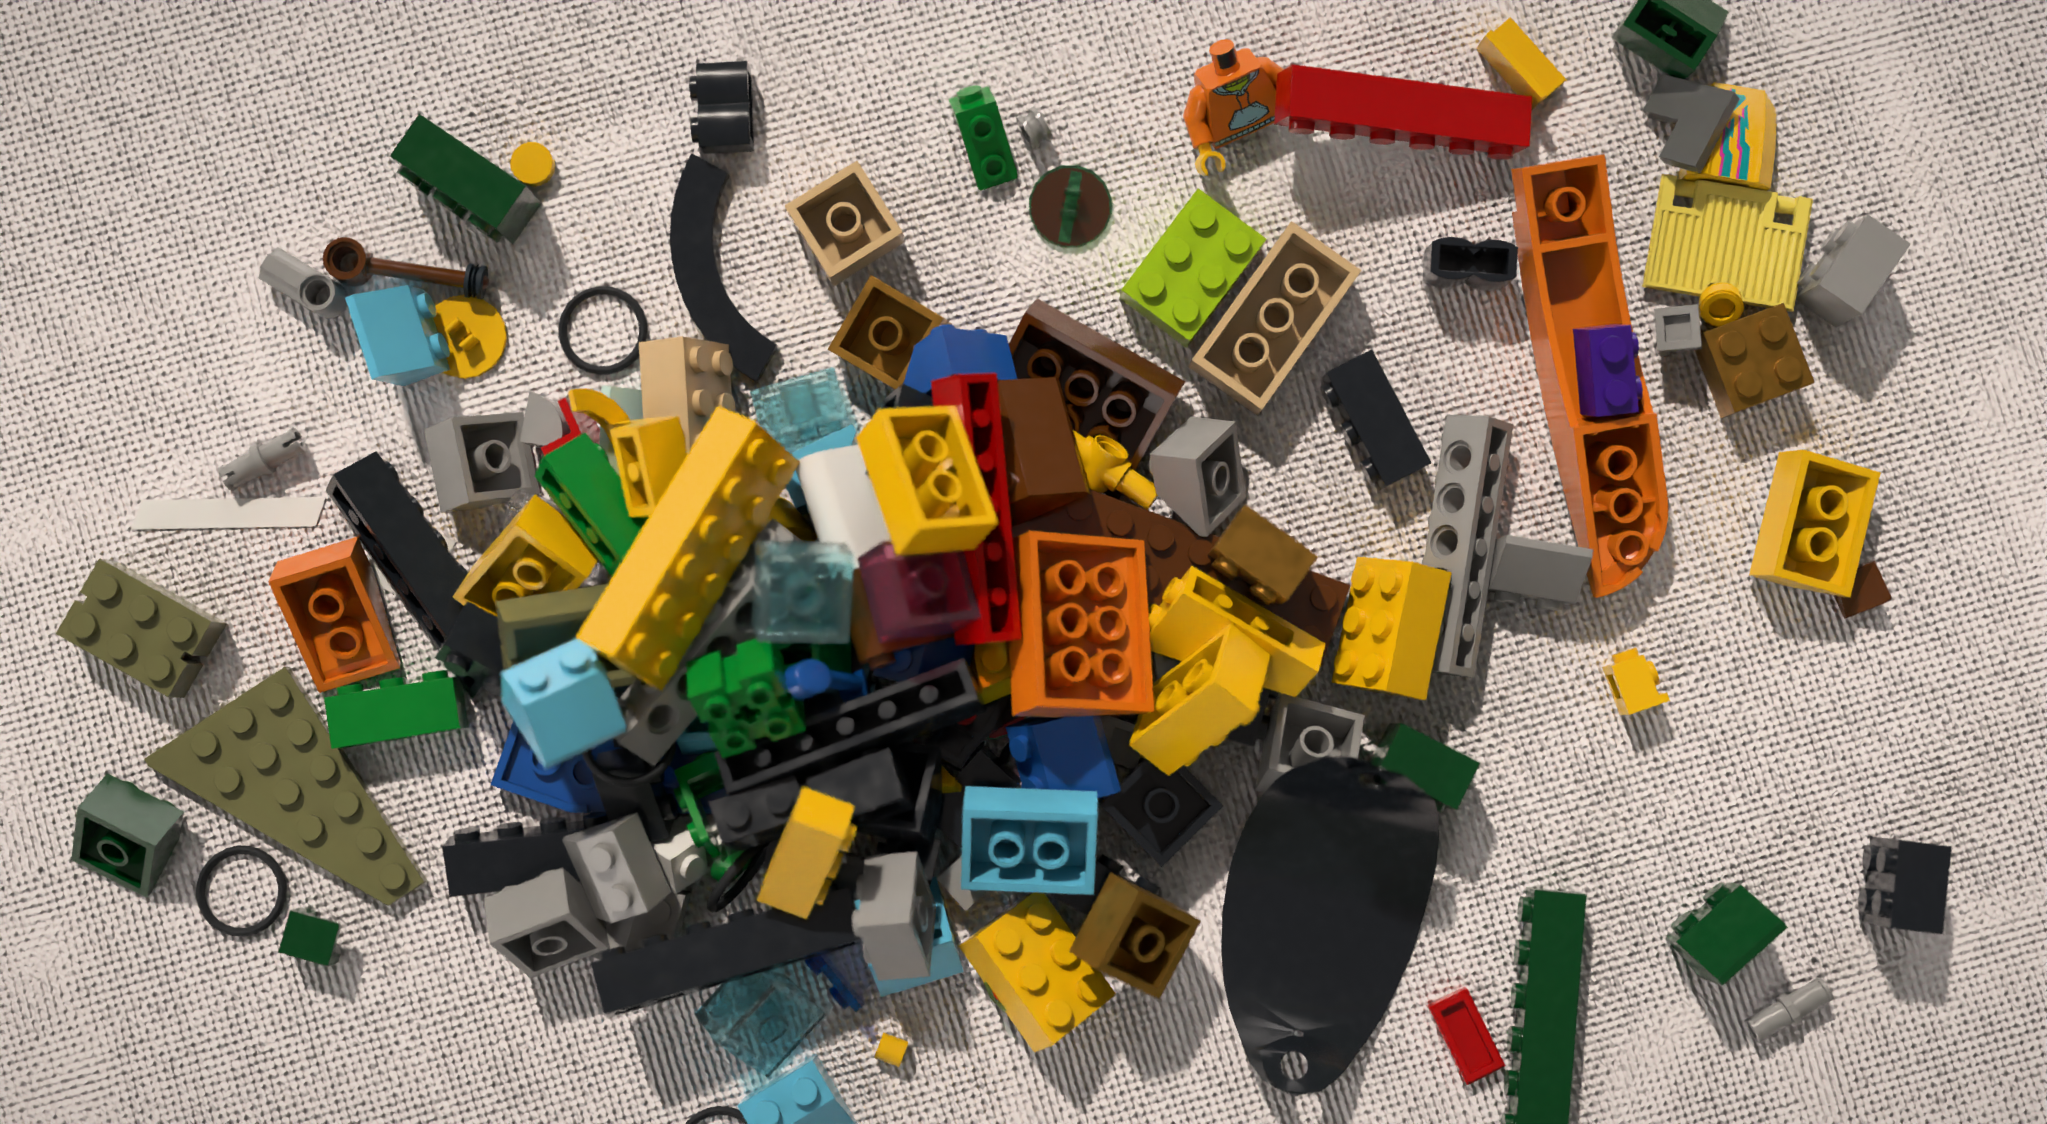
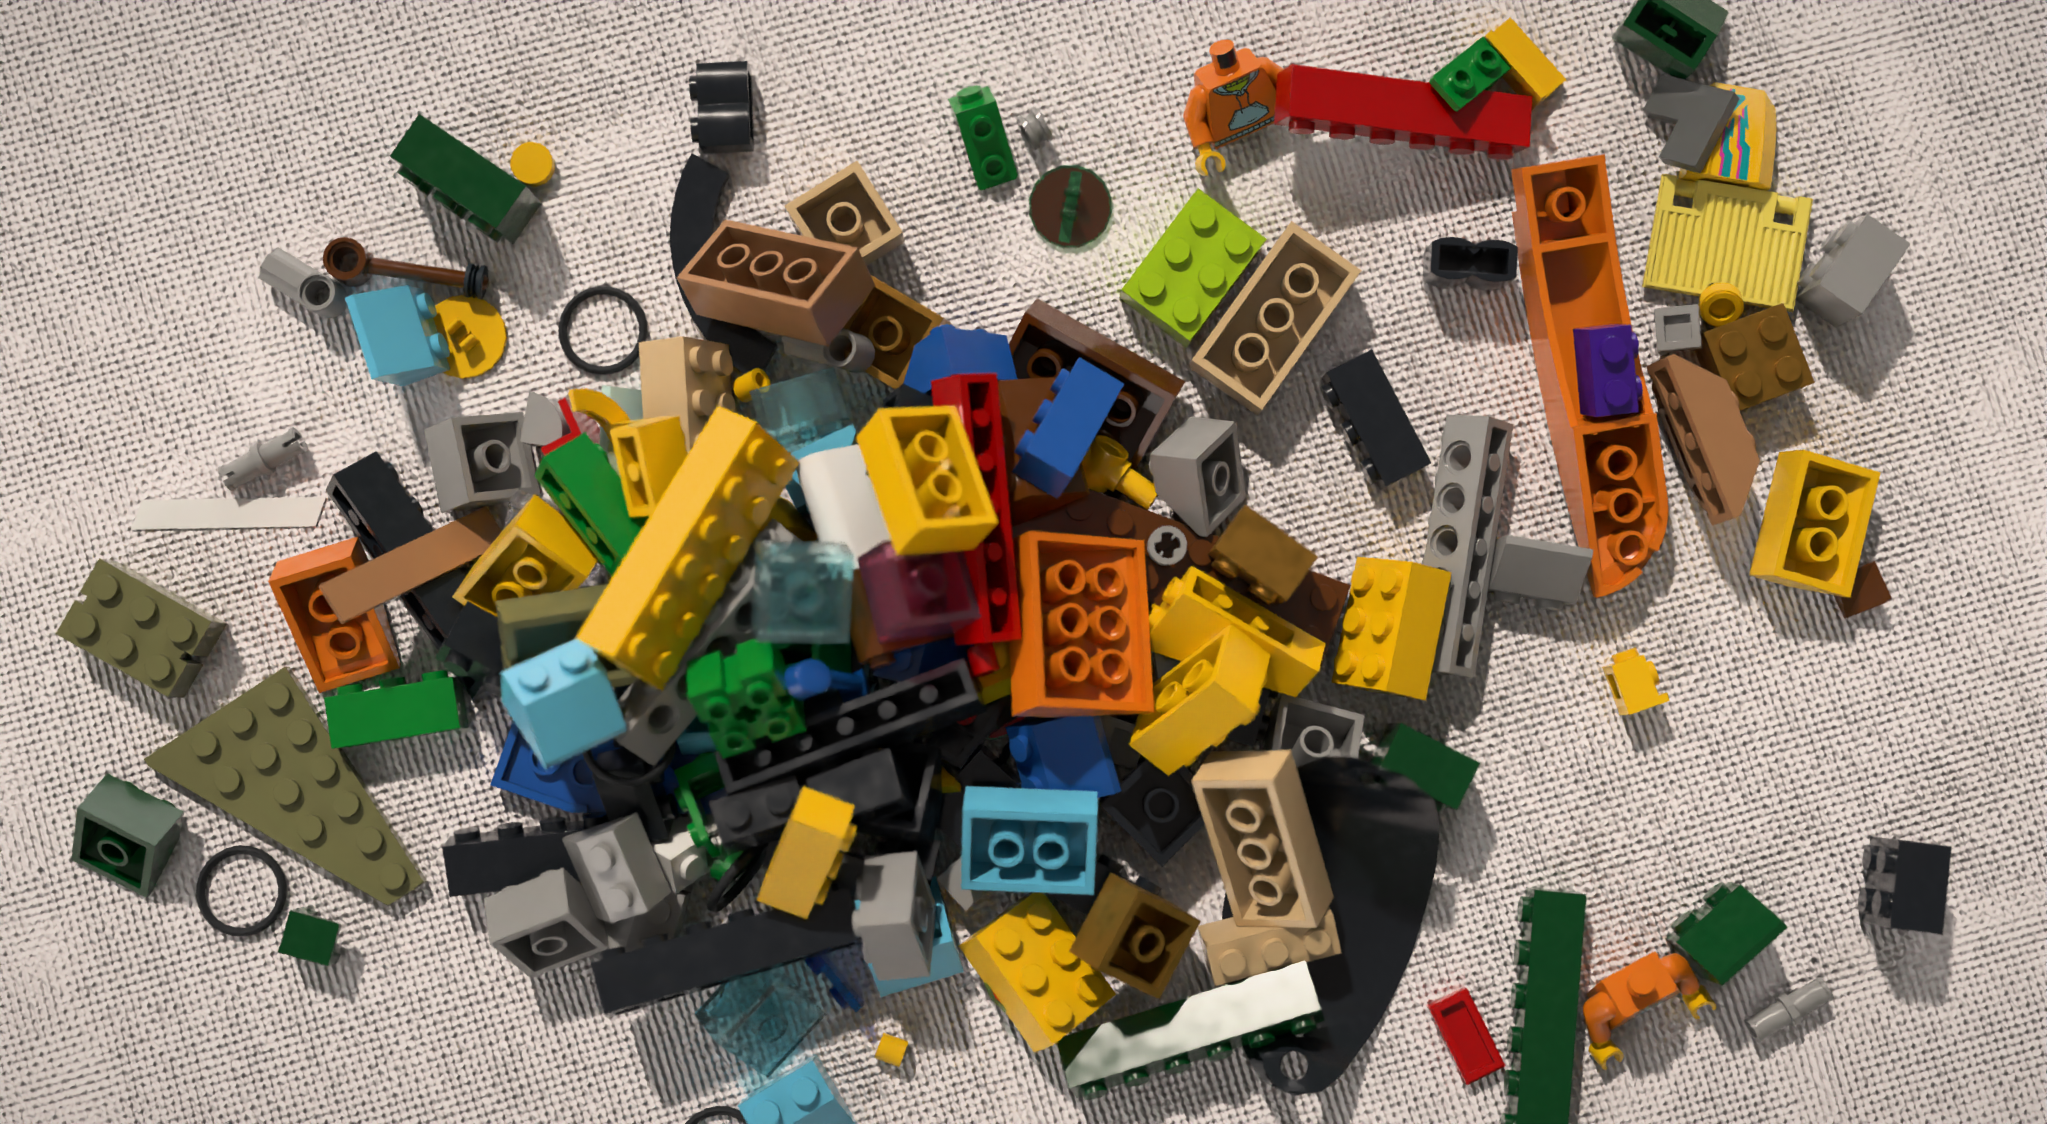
(411, 565): none -> medium nougat piece
(750, 381): none -> yellow piece
(776, 282): none -> medium nougat brick
(833, 355): none -> light grey piece
(983, 660): none -> red piece
(1066, 427): none -> blue brick
(1156, 537): none -> light grey bush
(1190, 1030): none -> brick
(1247, 951): none -> tan brick
(1263, 838): none -> tan brick
(1469, 74): none -> green bracket
(1634, 992): none -> orange torso
(1706, 435): none -> medium nougat wedge

